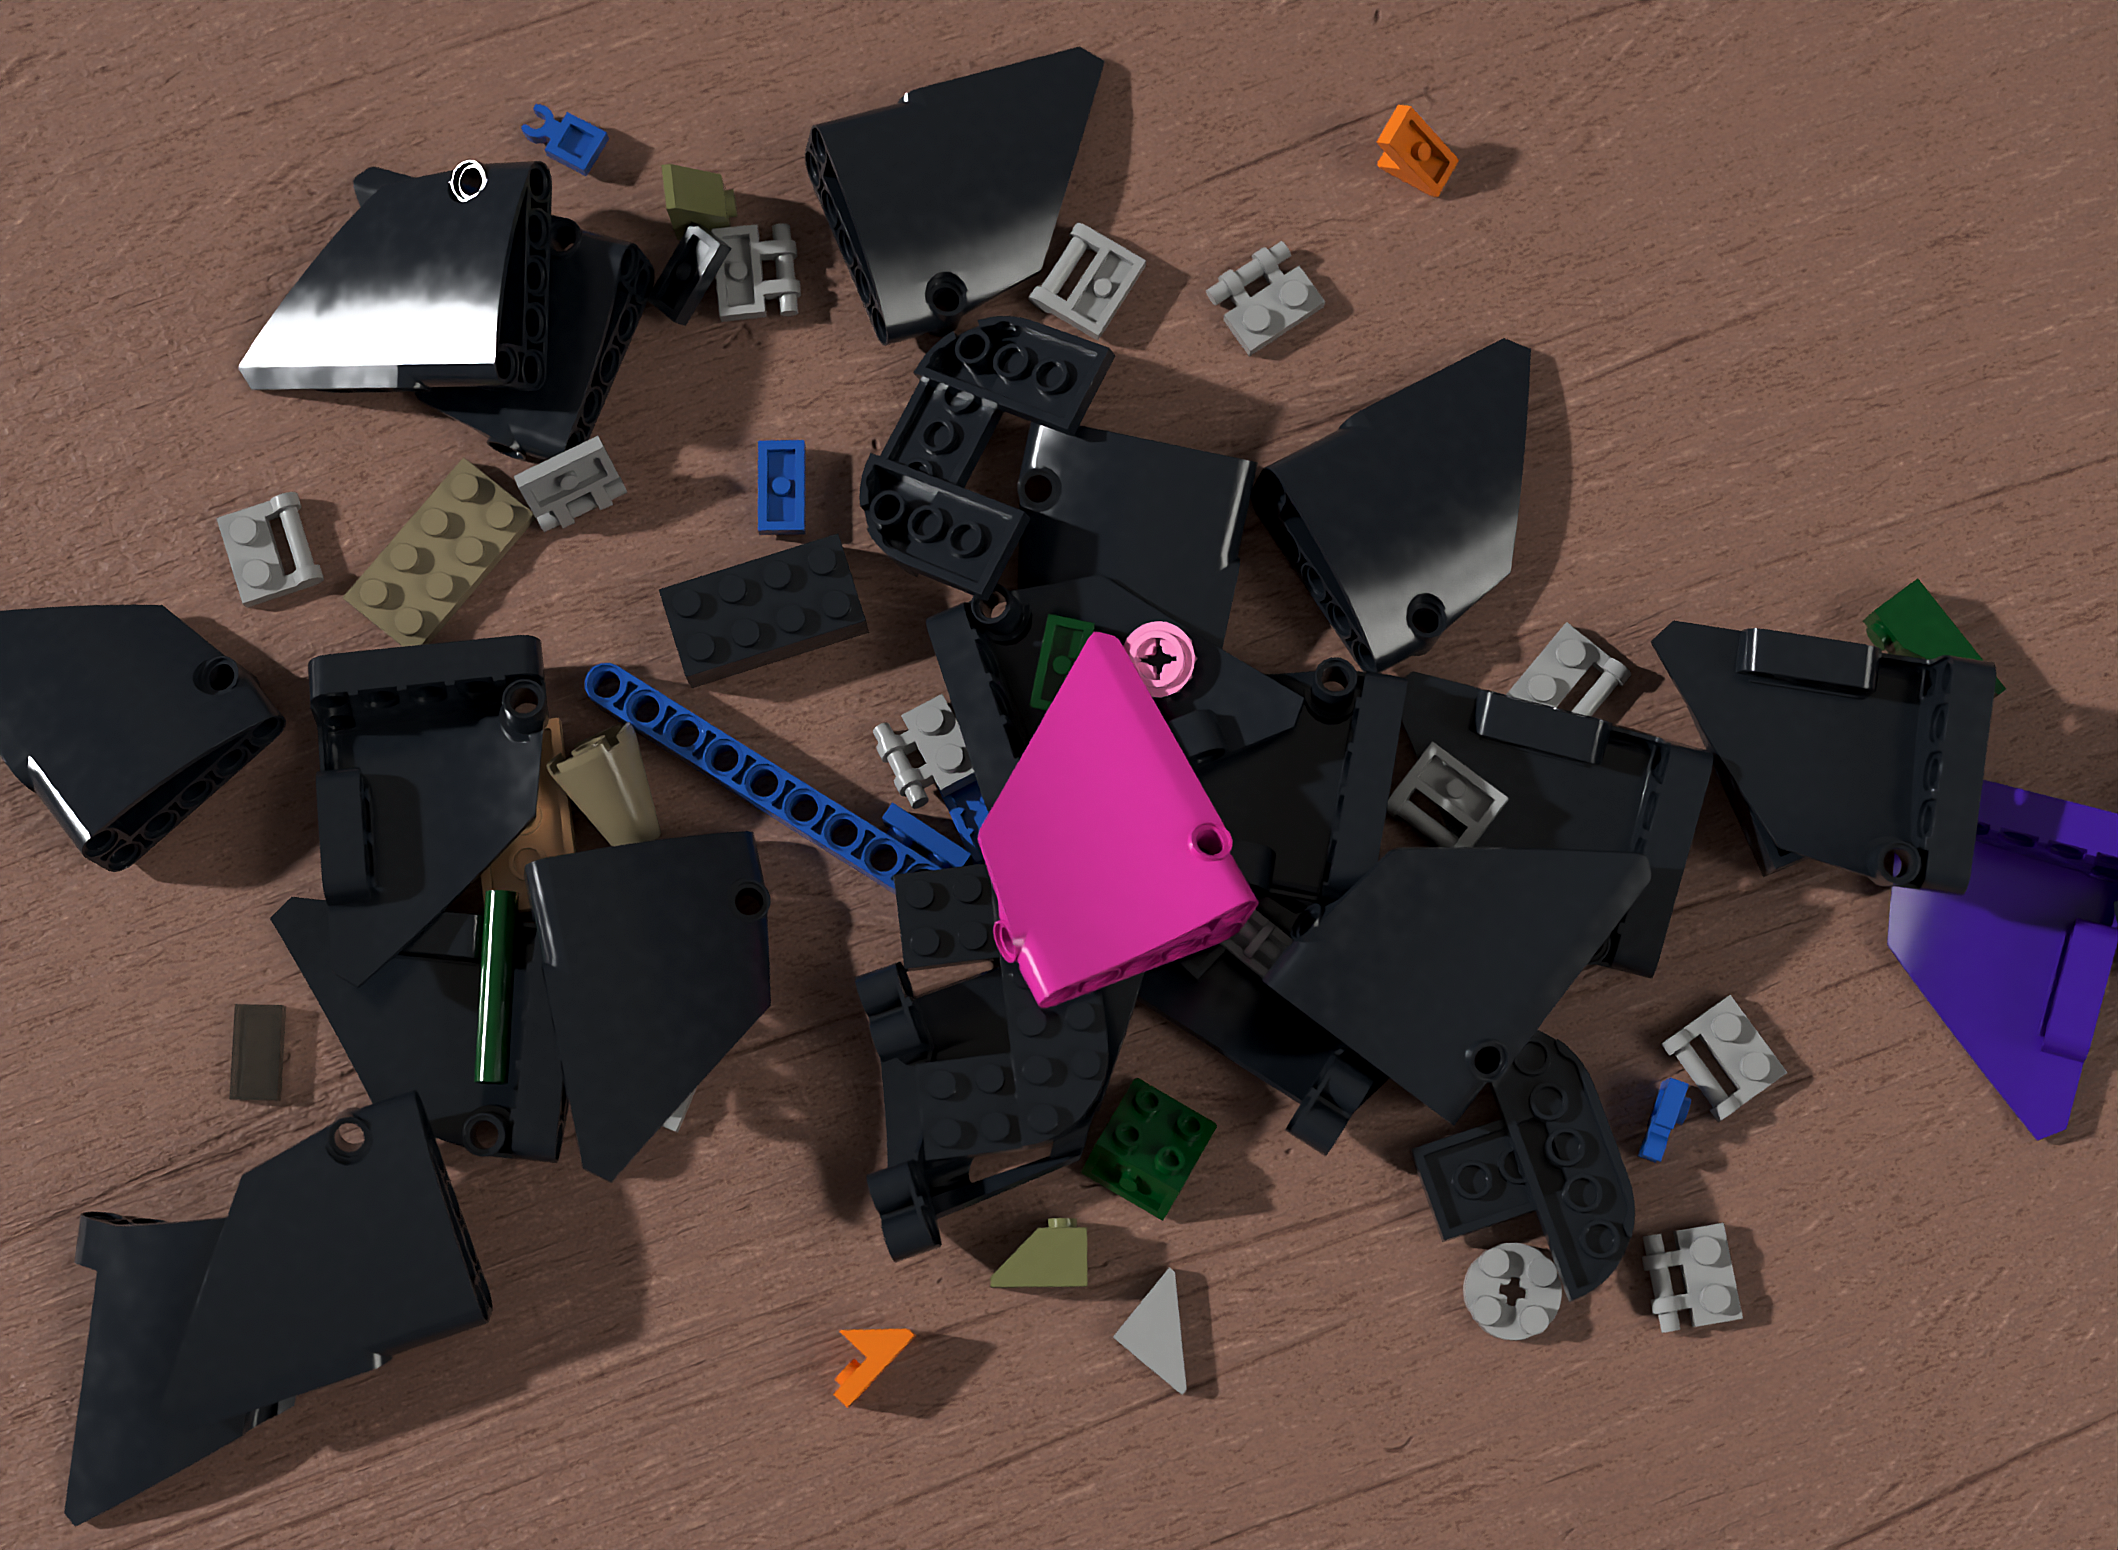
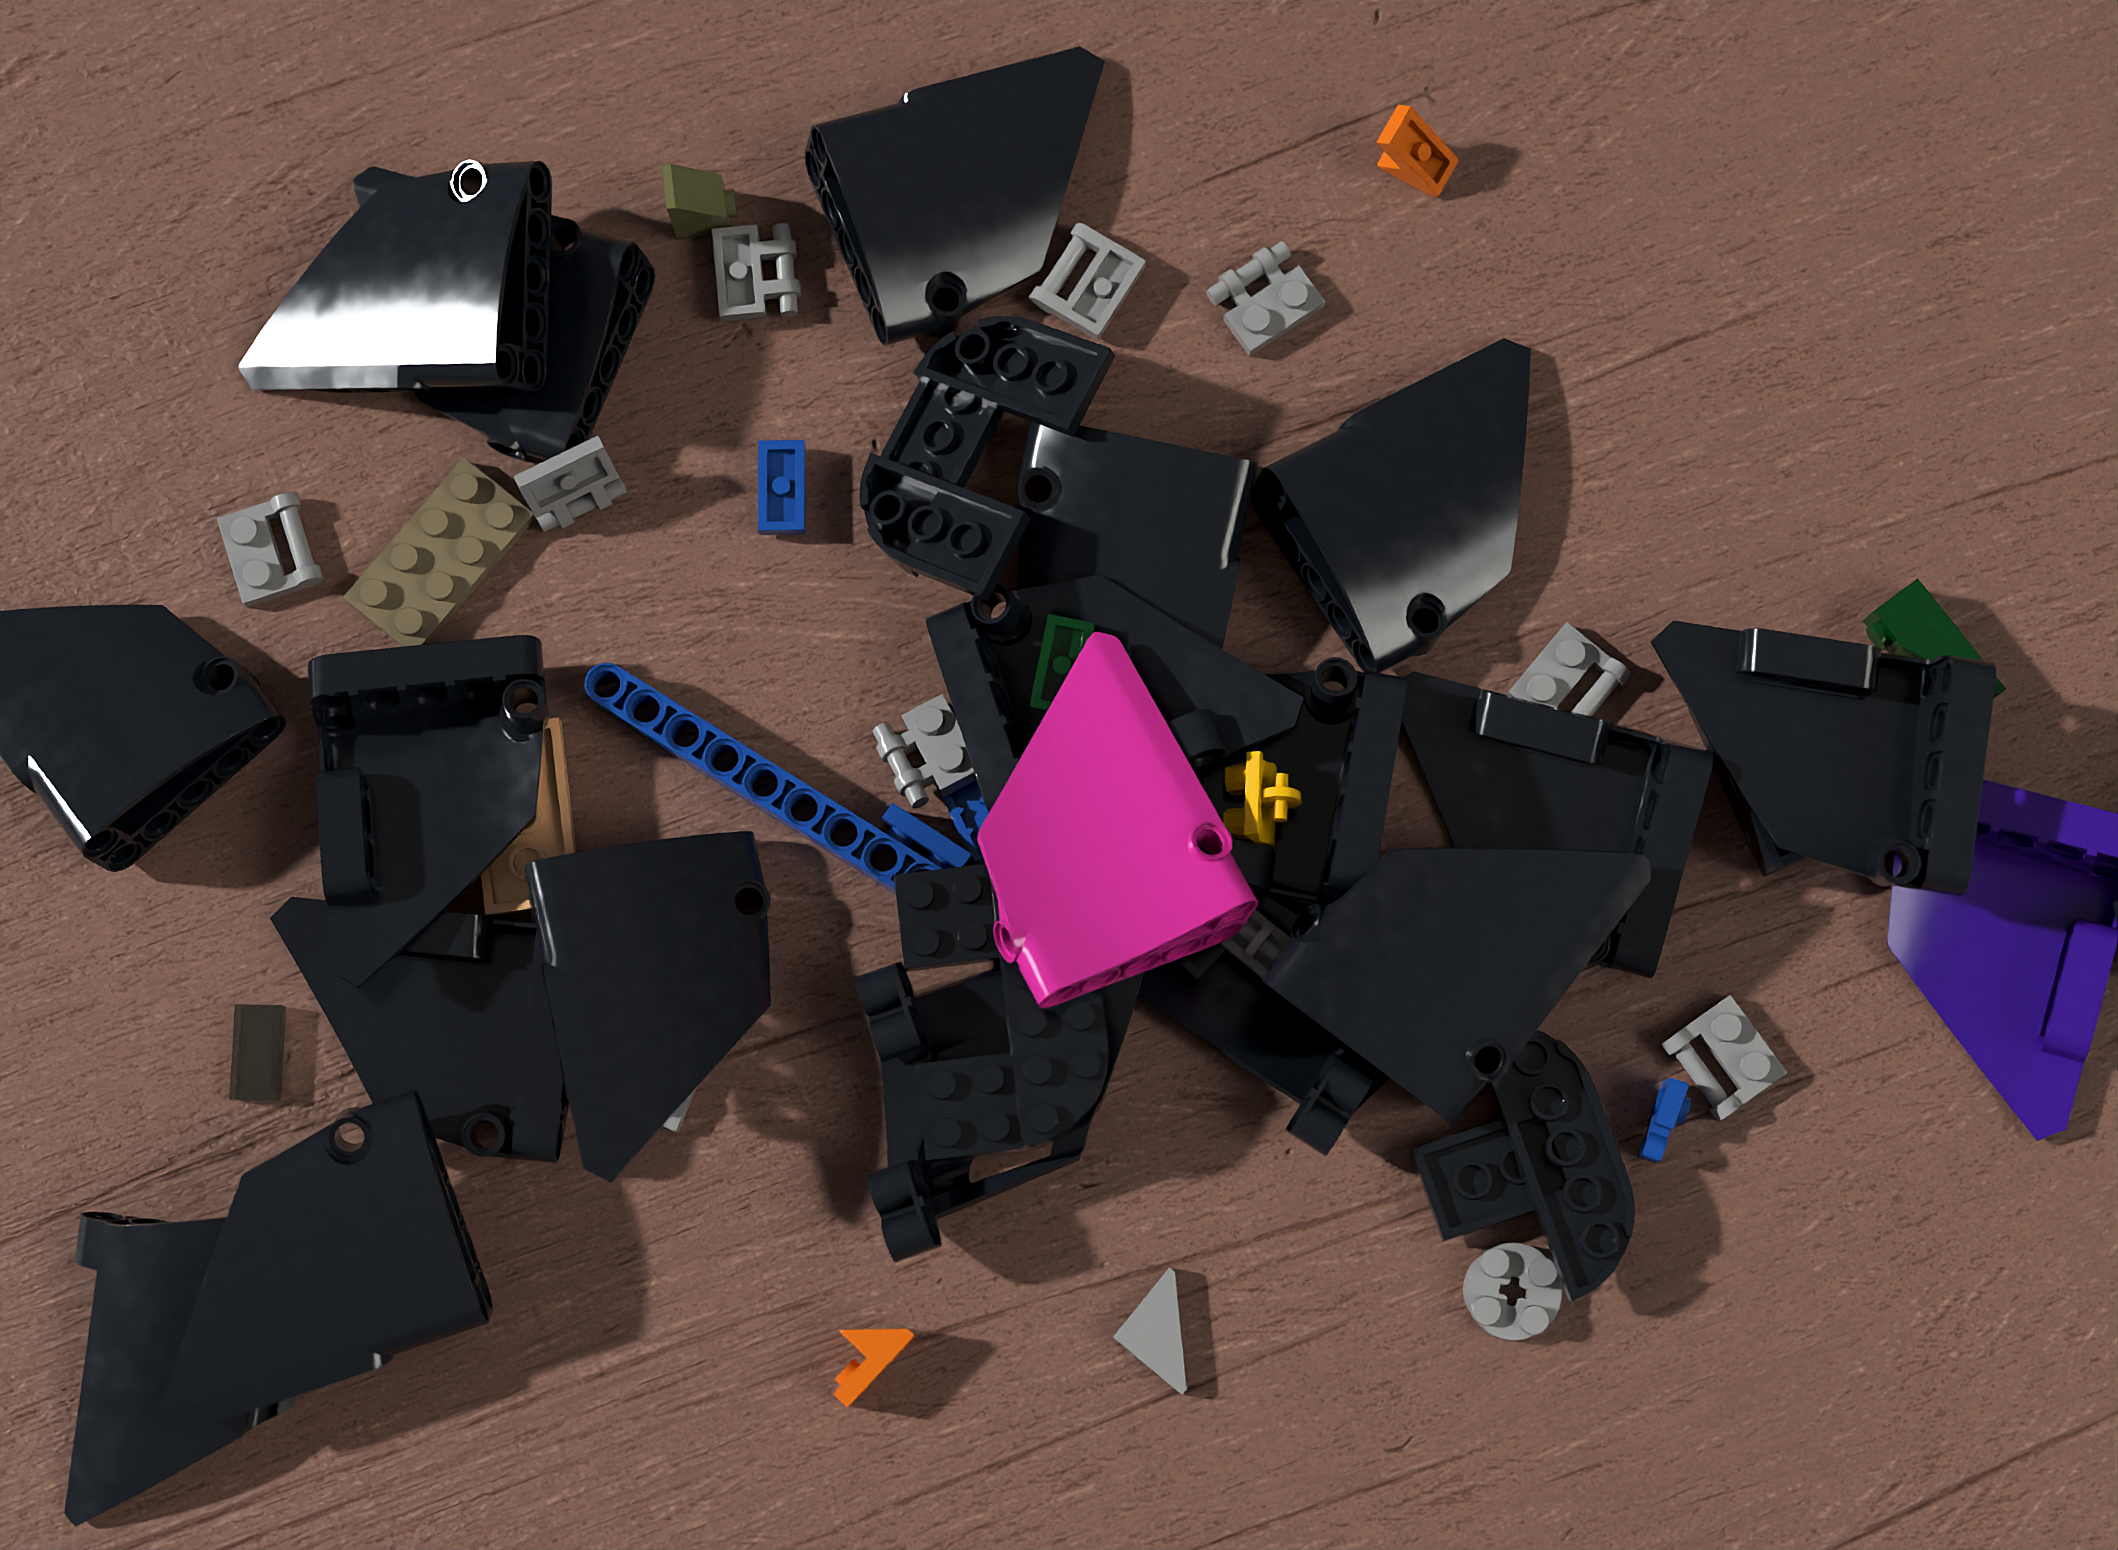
(496, 987): dark green piece -> none
(570, 142): blue plate -> none
(610, 785): dark tan cone -> none
(688, 273): black plate -> none
(763, 611): black brick -> none
(1047, 1258): olive slope -> none
(1149, 1148): dark green bracket -> none
(1174, 642): bright pink gear -> none
(1265, 799): none -> yellow hips
(1453, 789): light grey plate -> none
(1705, 1273): light grey plate -> none

